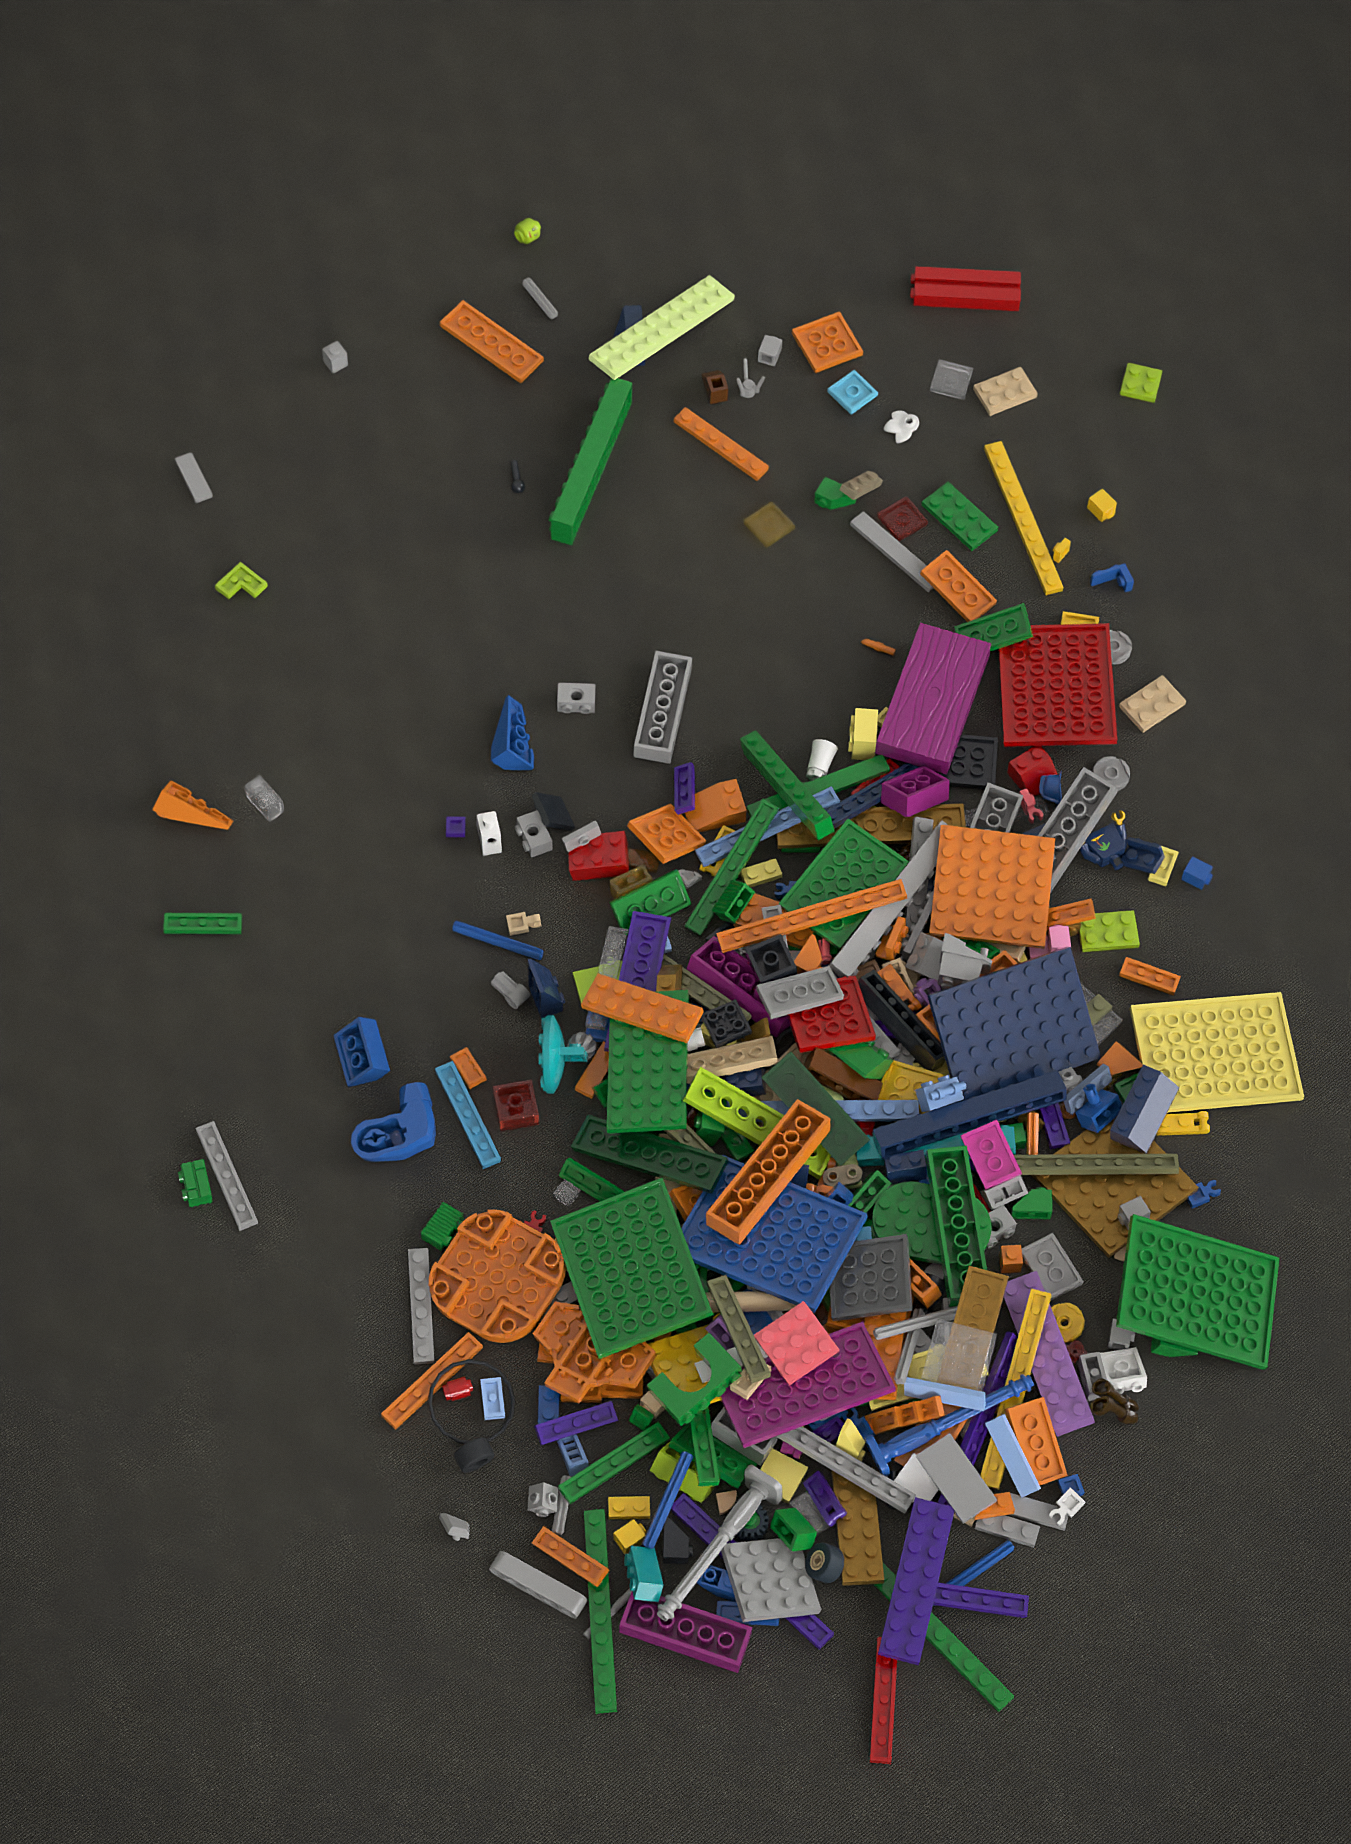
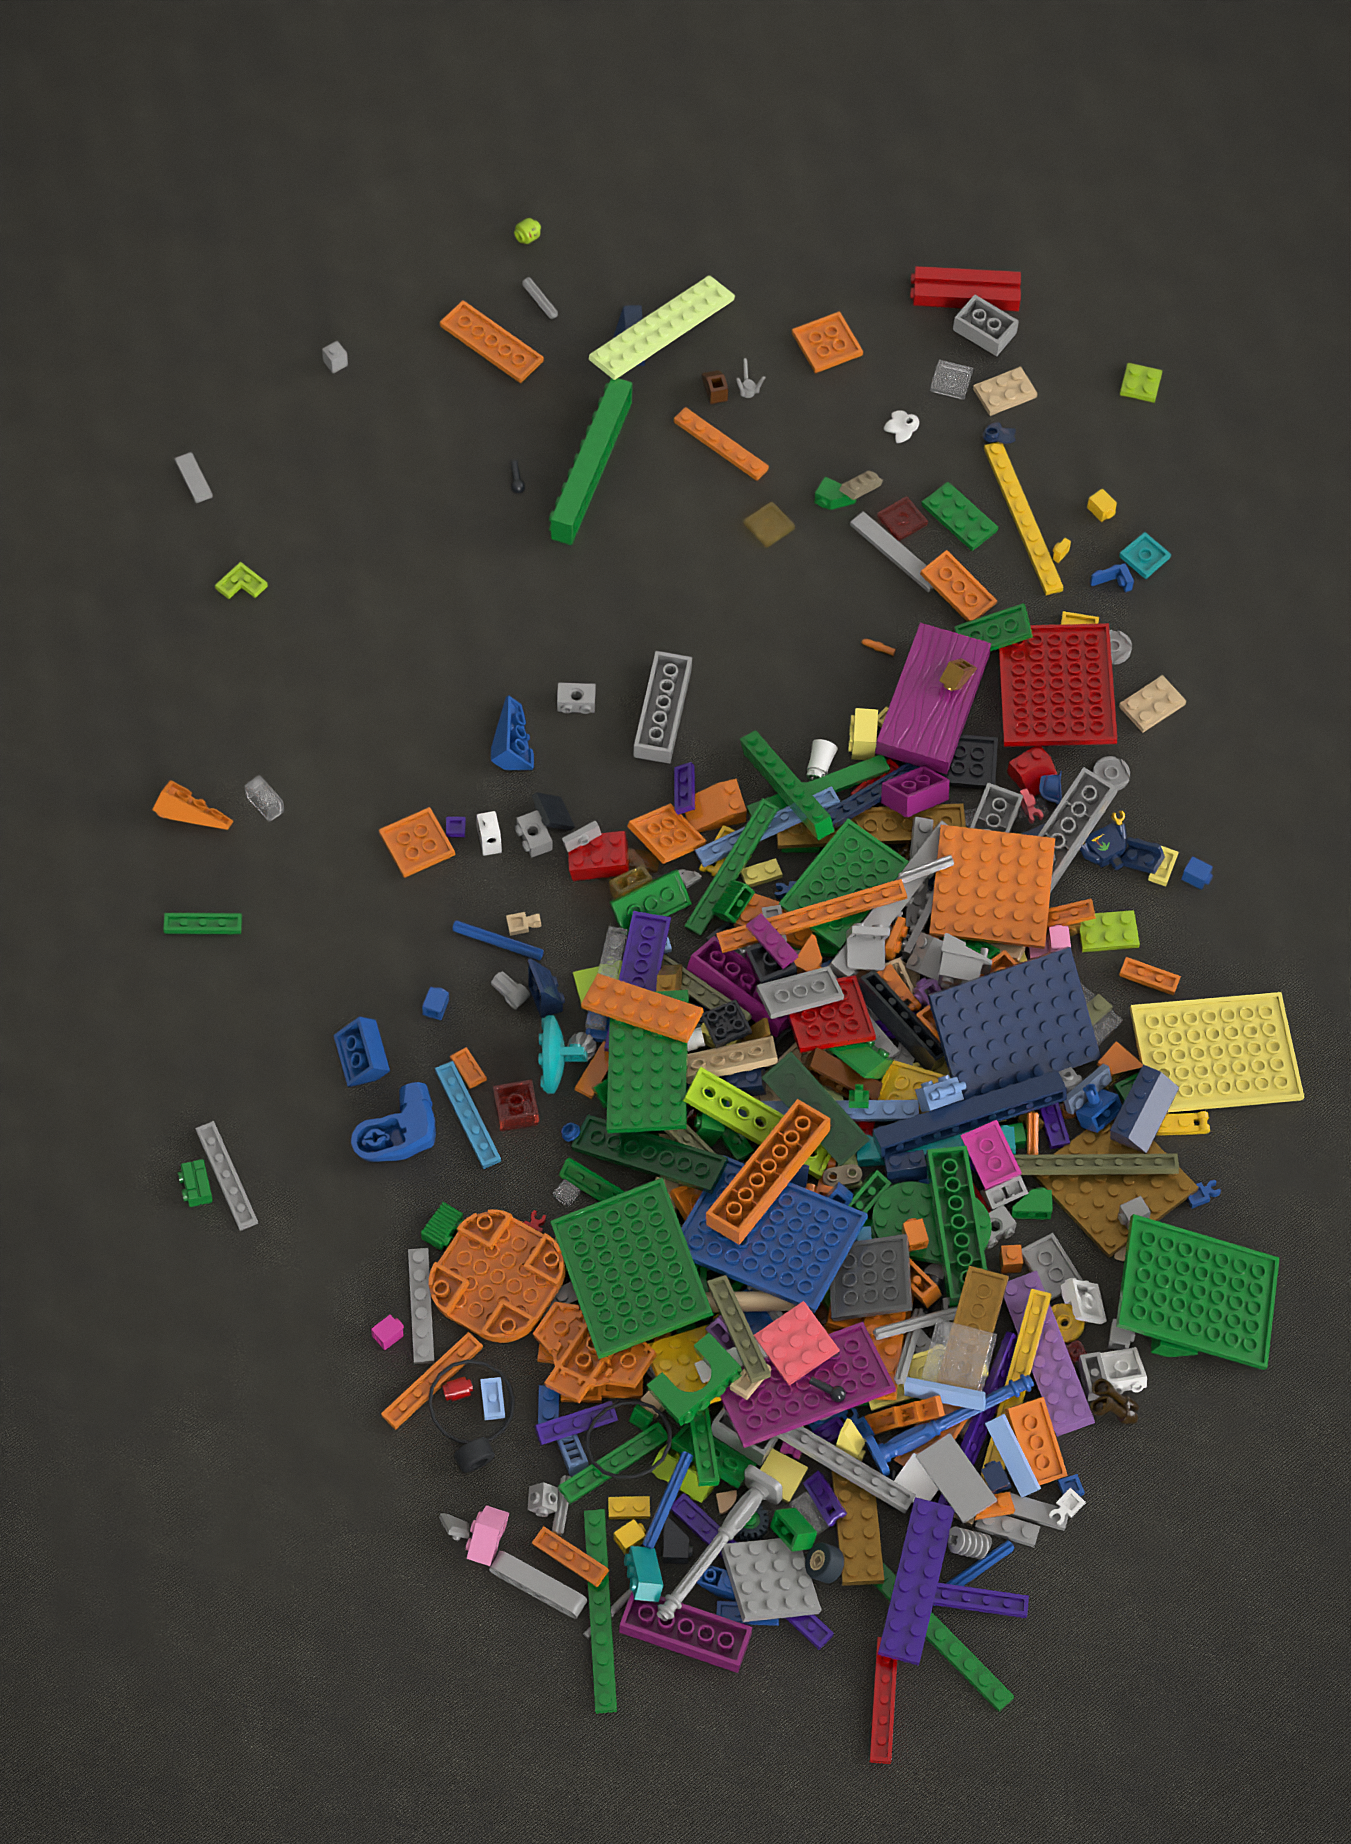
(387, 1332): none -> dark pink brick
(416, 842): none -> orange plate
(435, 1003): none -> blue brick
(487, 1533): none -> bright pink brick
(570, 1131): none -> blue plate
(643, 1472): none -> black piece
(770, 350): light grey brick -> none
(772, 941): none -> magenta plate
(824, 948): coral pin -> none
(836, 1393): none -> black bar
(852, 392): medium azure plate -> none
(858, 1098): none -> green tile
(866, 947): none -> light grey bracket
(916, 1234): none -> orange brick
(926, 869): none -> light grey axle
(957, 674): none -> pearl gold slope
(969, 1542): none -> light grey piece
(985, 325): none -> light grey brick
(996, 1477): none -> dark blue brick
(997, 433): none -> dark blue plate
(1084, 1299): none -> white plate
(1145, 555): none -> teal plate

